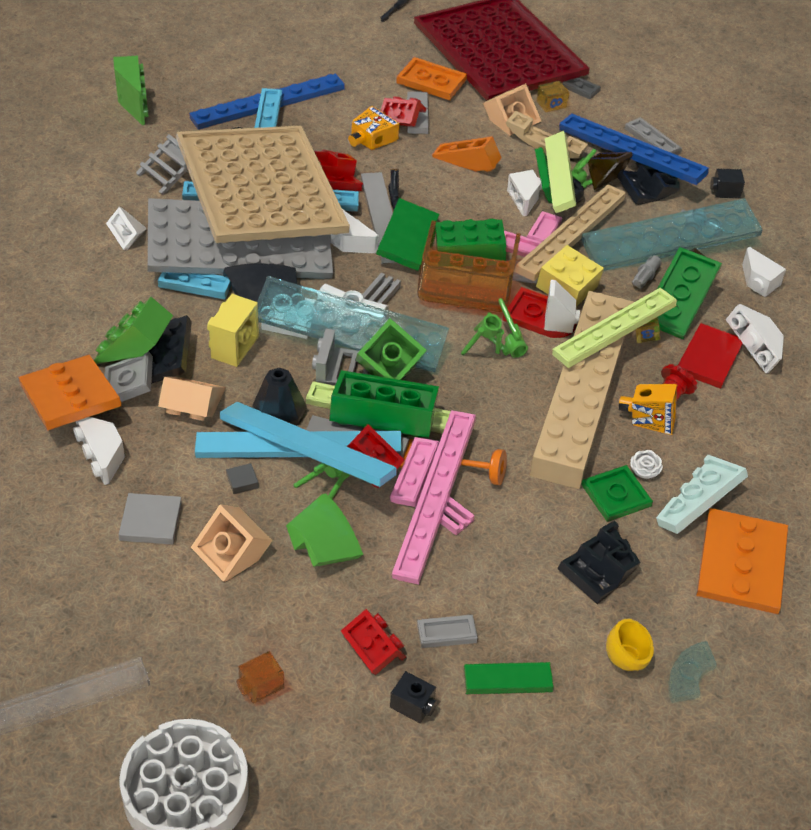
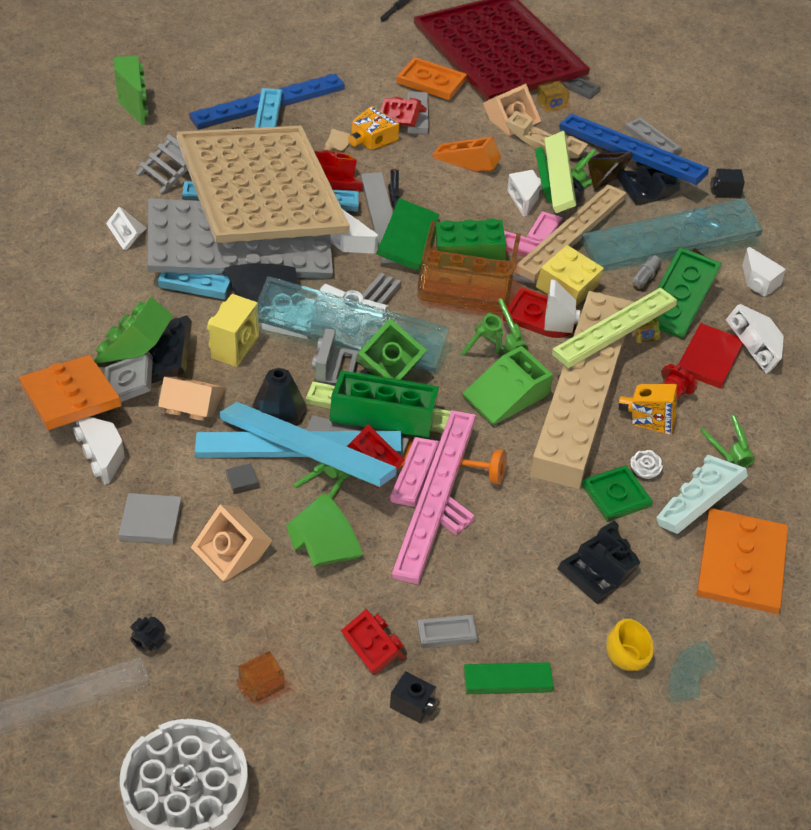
(147, 634): none -> black gear
(337, 141): none -> tan piece
(509, 386): none -> bright green slope
(740, 451): none -> bright green plant

